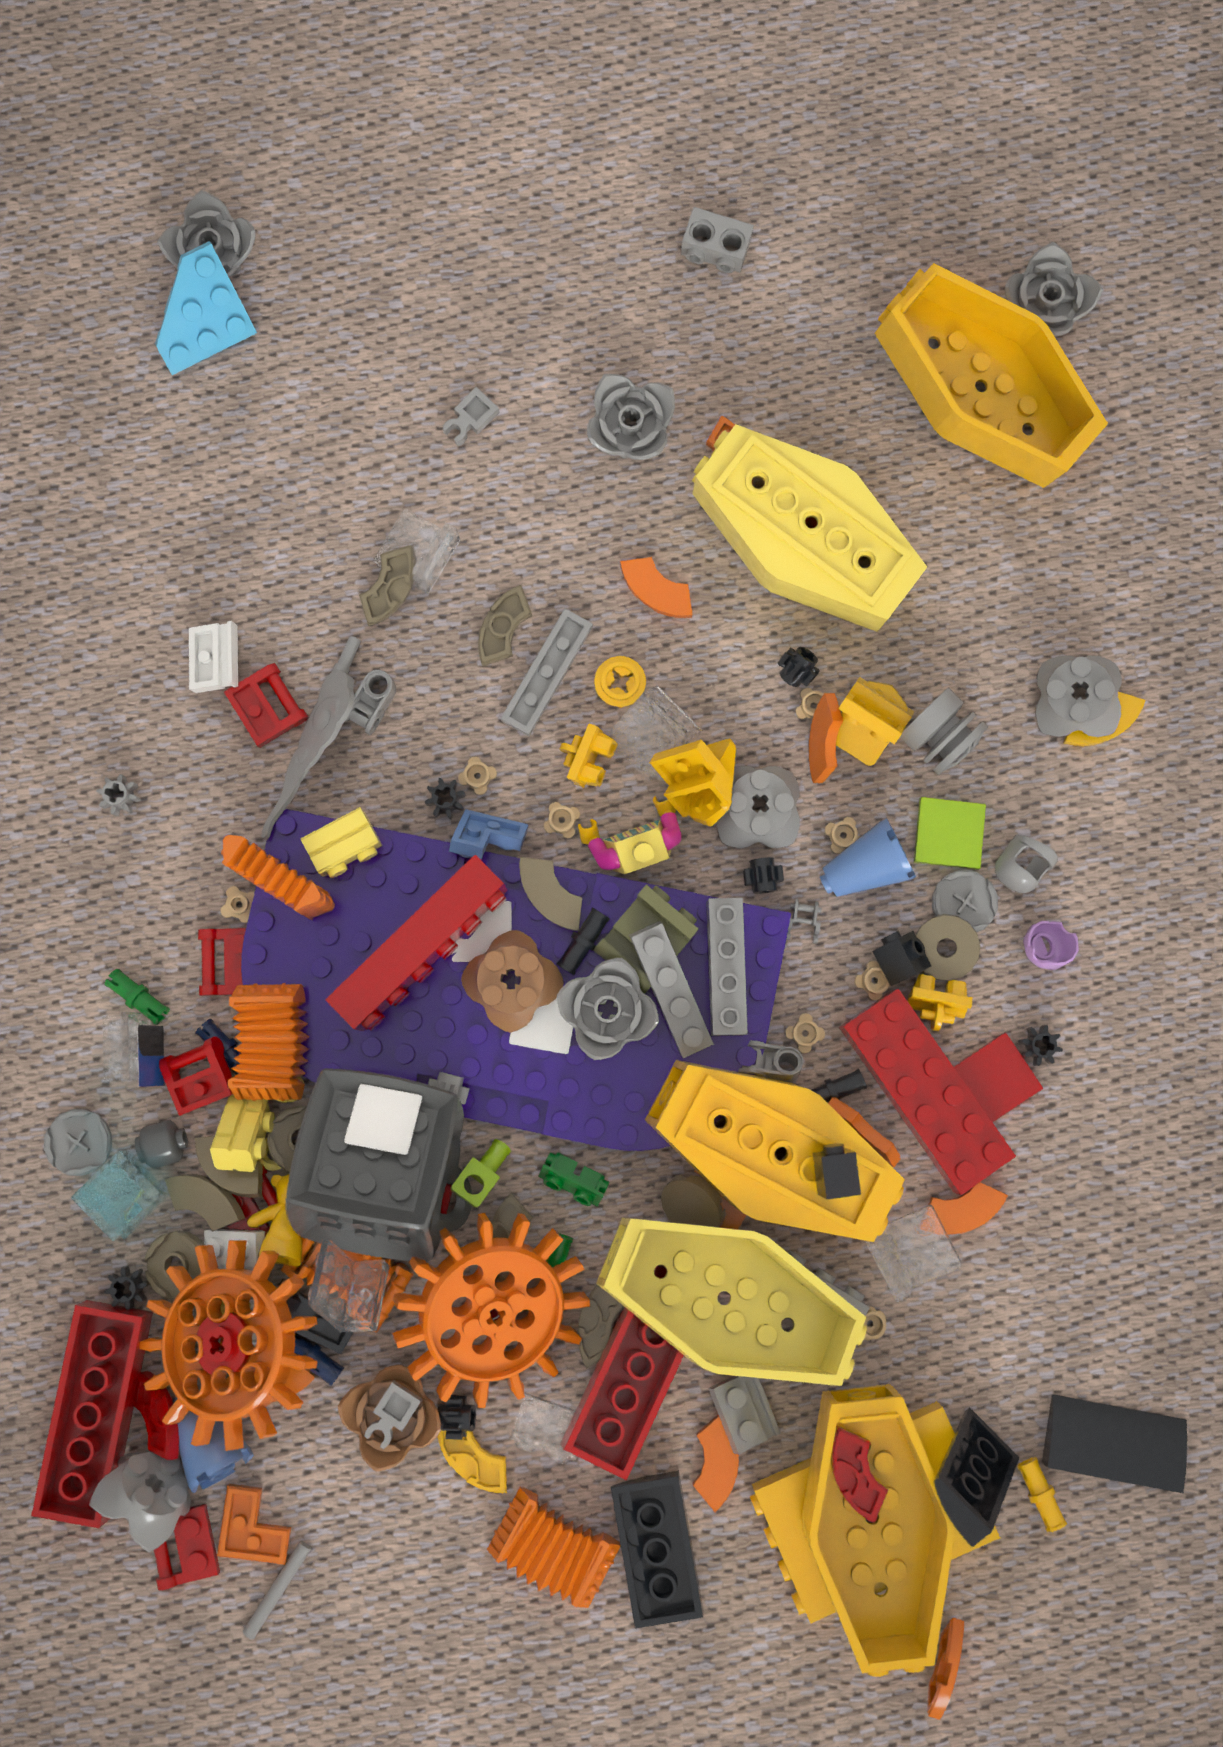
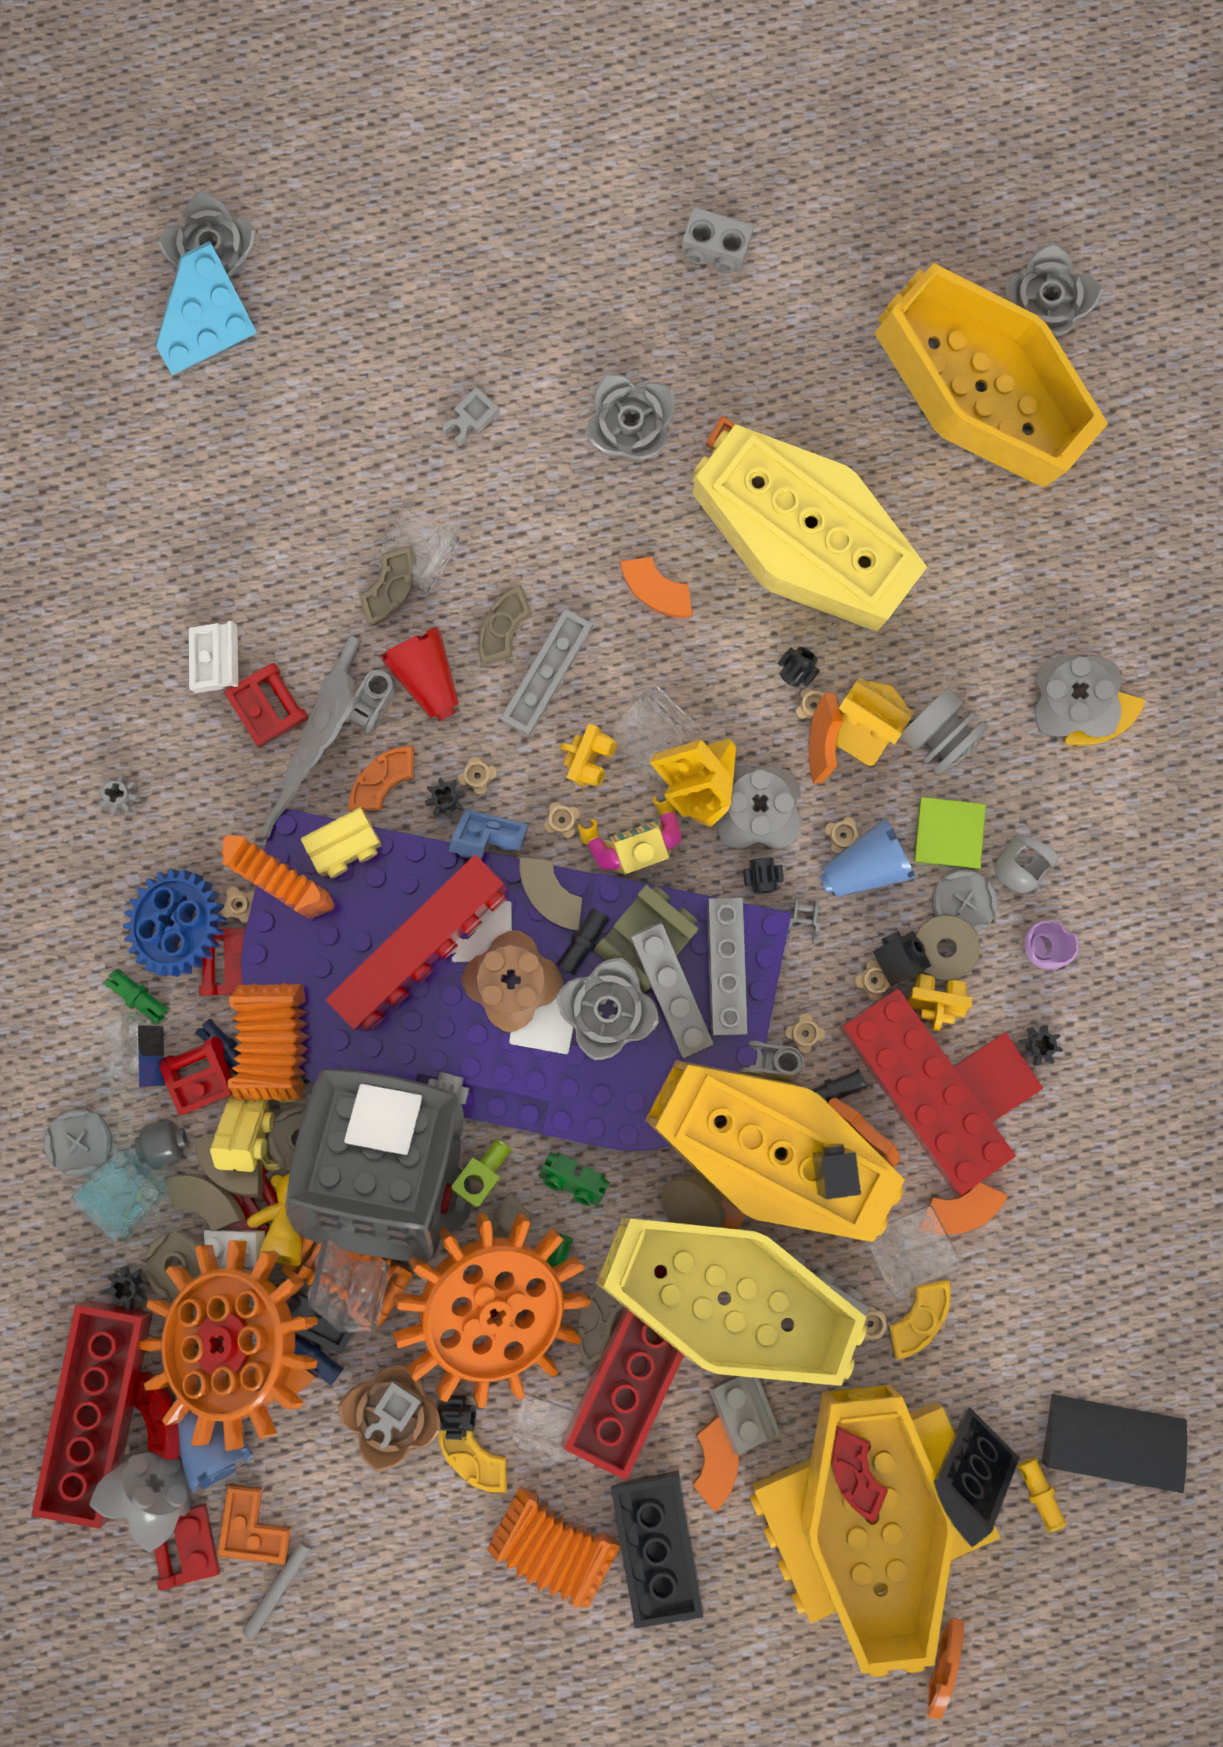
(174, 923): none -> blue gear
(380, 777): none -> orange tile
(425, 672): none -> red cone
(623, 667): yellow gear -> none
(923, 1320): none -> yellow tile

